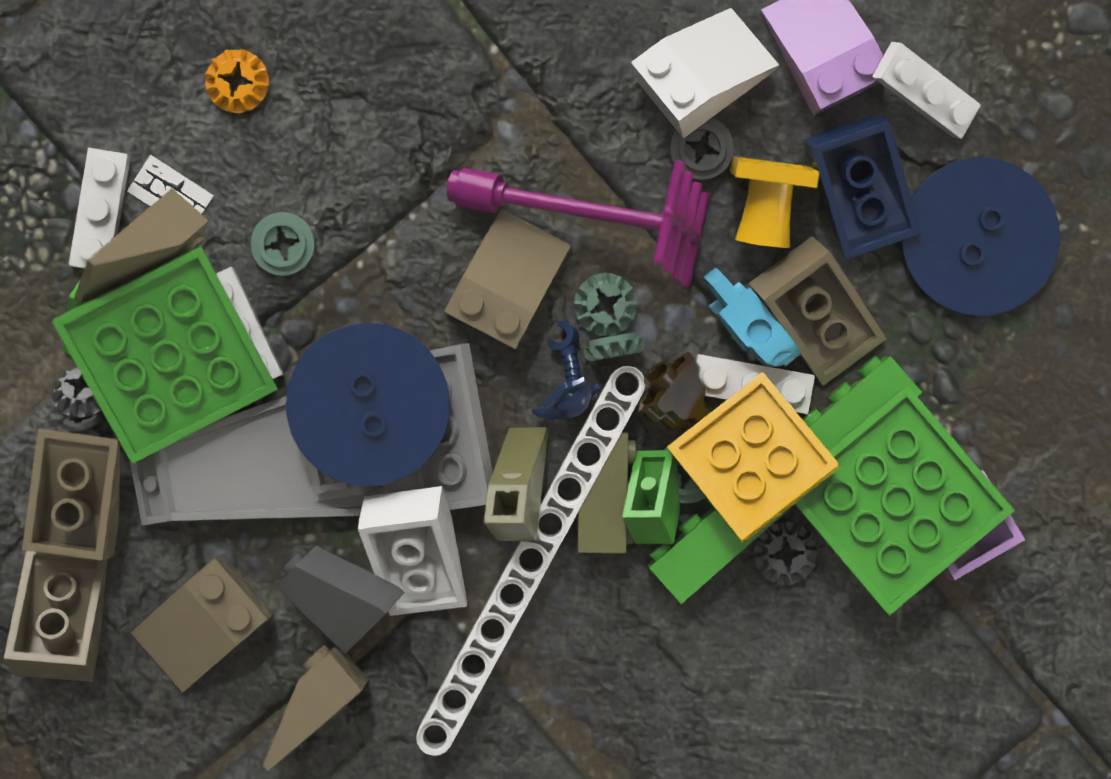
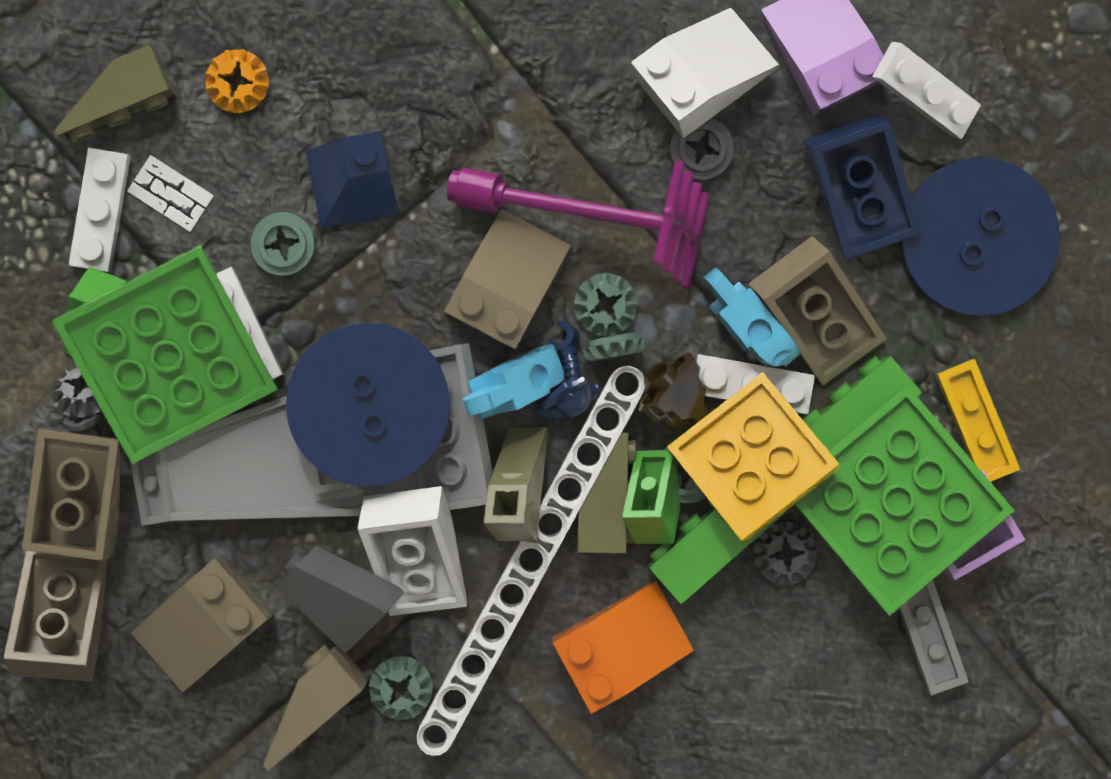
(122, 89): none -> olive slope
(149, 241): dark tan slope -> none
(352, 180): none -> dark blue slope
(419, 686): none -> sand green gear
(514, 382): none -> medium azure piece
(622, 646): none -> orange slope
(769, 199): yellow plant -> none
(932, 641): none -> light grey plate
(977, 419): none -> yellow plate

